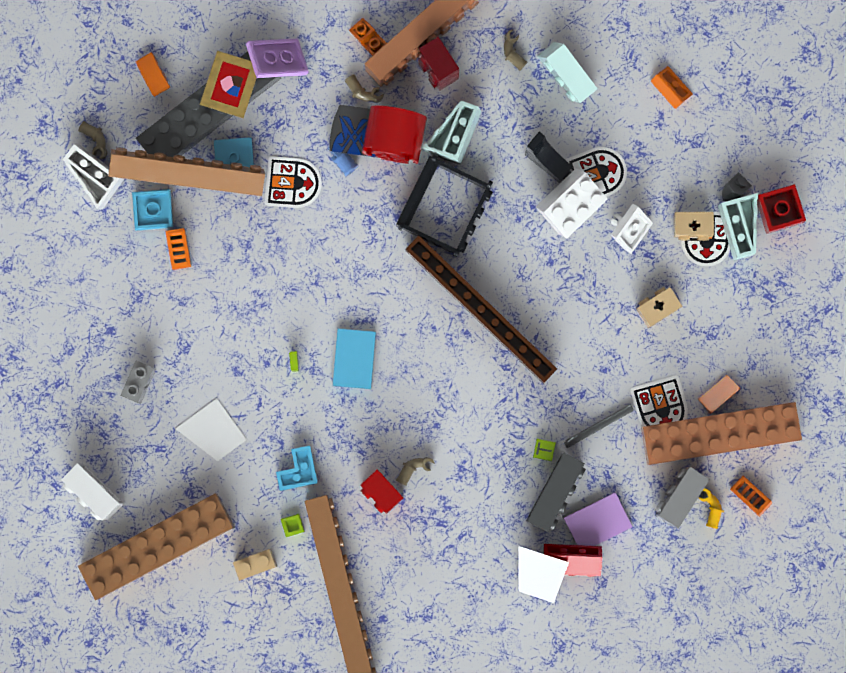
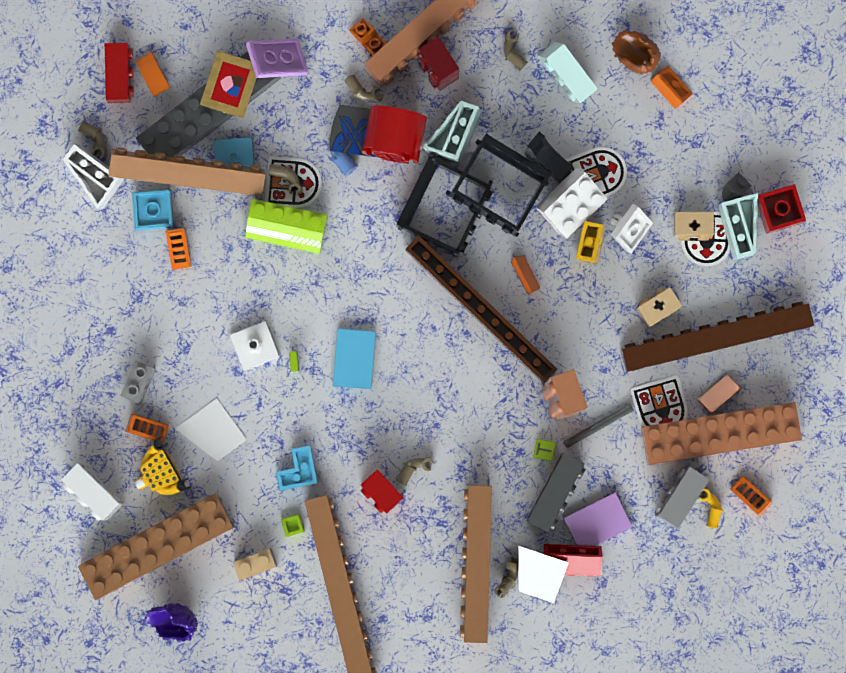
(118, 73): none -> red brick
(129, 429): none -> orange slope
(160, 471): none -> yellow torso
(172, 622): none -> dark purple piece
(254, 346): none -> white tile
(286, 226): none -> lime slope
(288, 174): none -> dark tan piece
(477, 564): none -> medium nougat brick
(508, 581): none -> dark tan piece
(515, 160): none -> black window
(525, 274): none -> orange slope
(564, 395): none -> nougat brick
(590, 242): none -> yellow brick
(636, 51): none -> dark orange piece
(718, 337): none -> reddish brown brick

